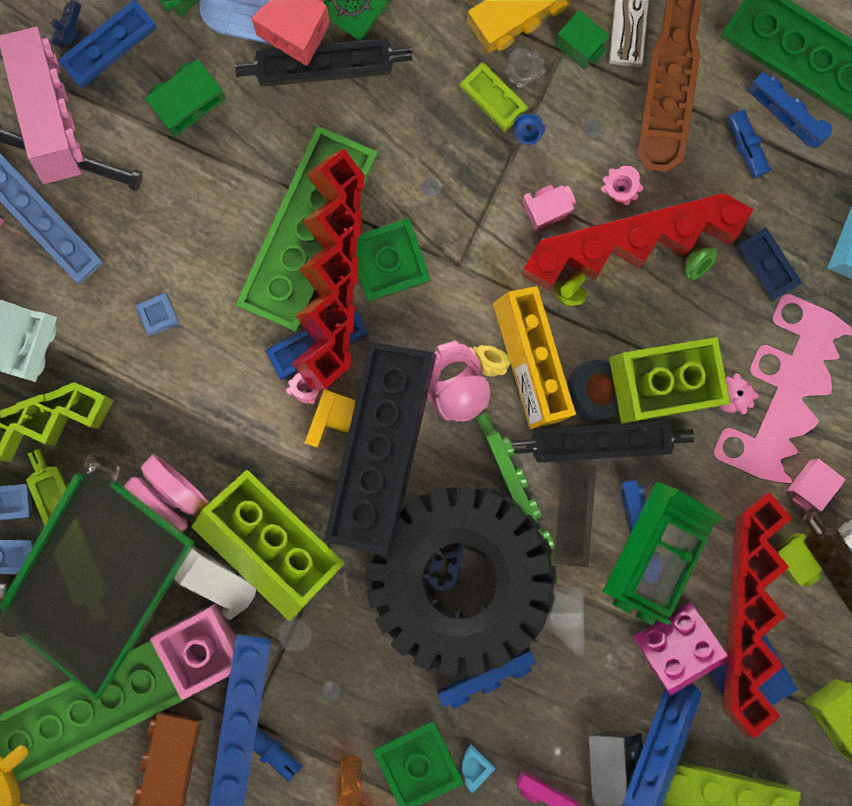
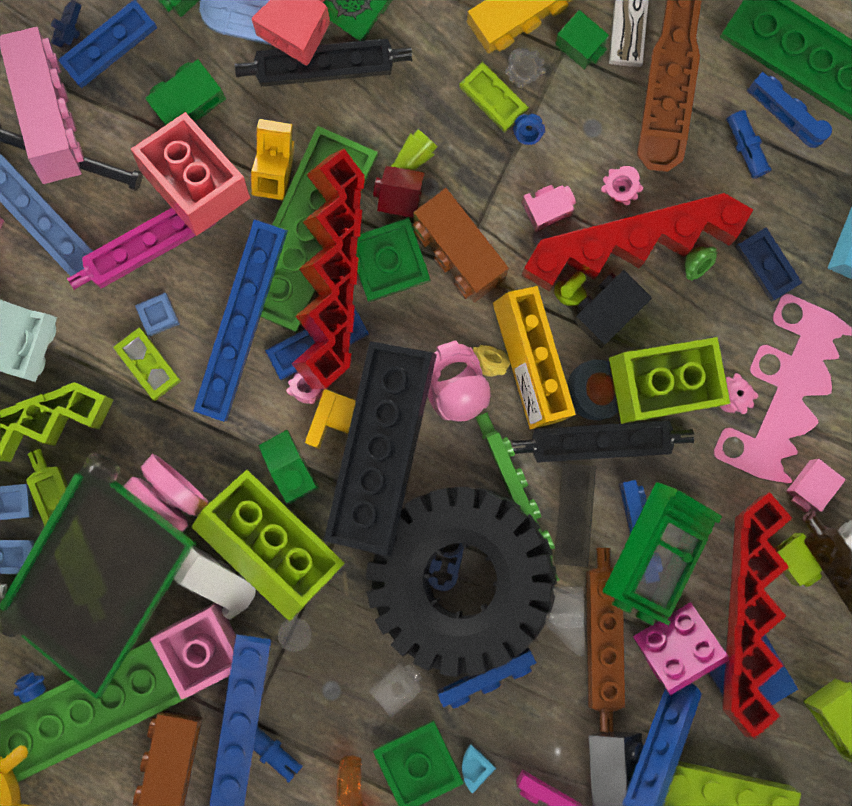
(29, 687): none -> blue plate
(132, 250): none -> dark pink plate
(147, 364): none -> lime piece
(191, 173): none -> coral brick
(240, 320): none -> blue plate
(273, 160): none -> yellow brick
(288, 467): none -> green slope
(397, 687): none -> clear brick
(399, 191): none -> dark red brick
(415, 151): none -> lime cone
(459, 246): none -> dark orange brick
(604, 645): none -> dark orange plate
(611, 308): none -> black brick

